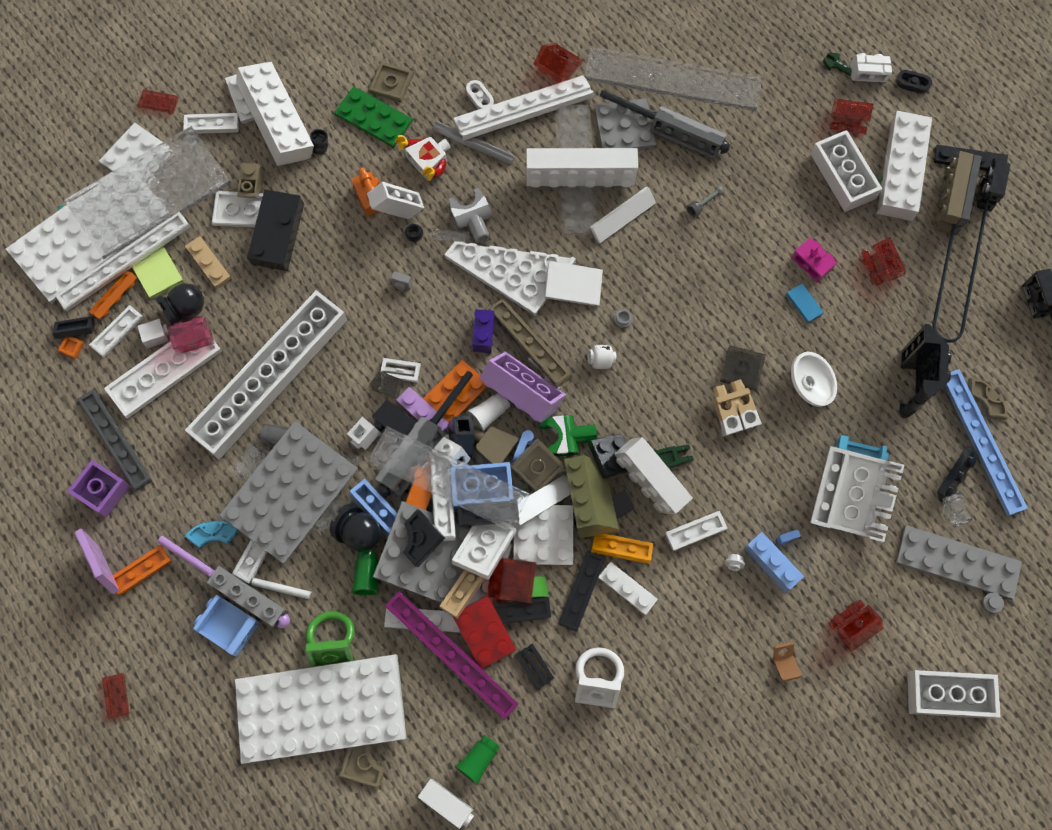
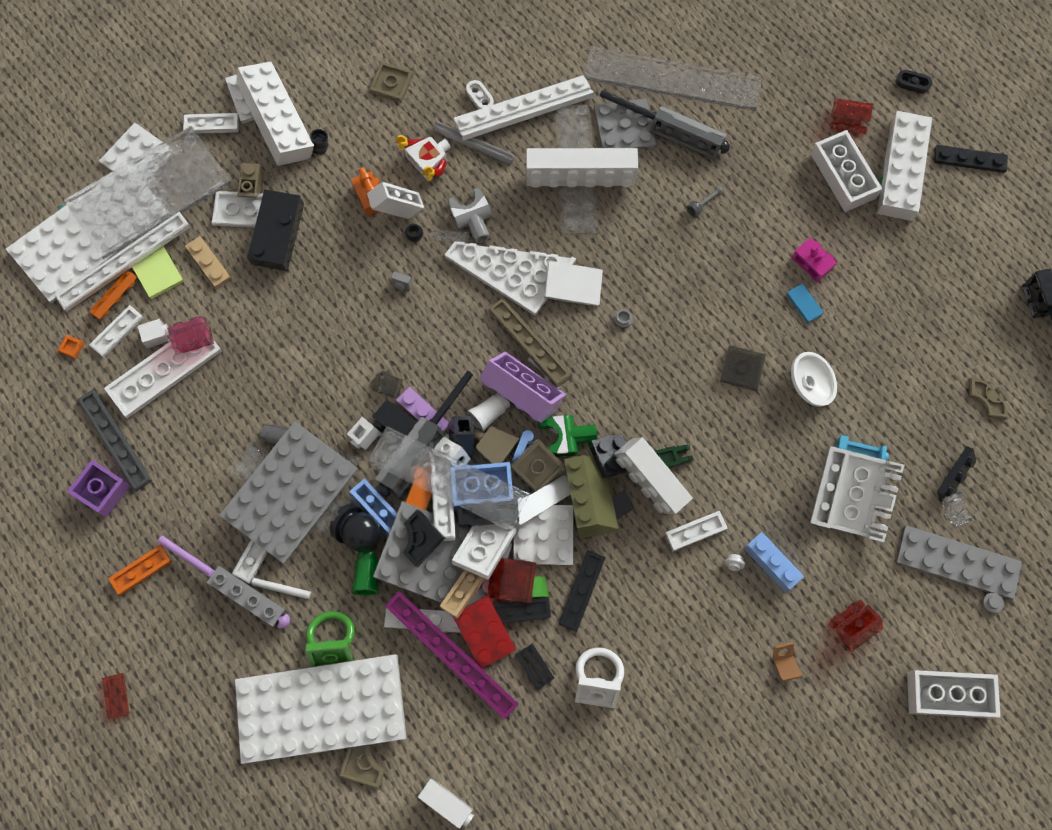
(73, 327): black tile -> none
(96, 561): lavender tile -> none
(158, 101): clear red tile -> none
(182, 302): black tile -> none
(210, 532): medium azure tile -> none
(225, 625): light blue panel -> none
(266, 375): white brick -> none
(373, 116): green plate -> none
(402, 363): white tile -> none
(468, 395): orange plate -> none
(478, 759): green plant -> none
(483, 331): dark purple brick -> none
(557, 62): clear red slope -> none
(601, 357): white head -> none
(622, 215): white tile -> none
(622, 548): light orange plate -> none
(627, 588): white plate -> none
(736, 409): tan hips -> none
(788, 537): medium blue tile -> none
(836, 63): dark green bar -> none
(871, 68): white brick -> none
(889, 261): clear red brick -> none
(930, 358): black slope -> none
(956, 208): piece -> none
(984, 445): light blue plate -> none

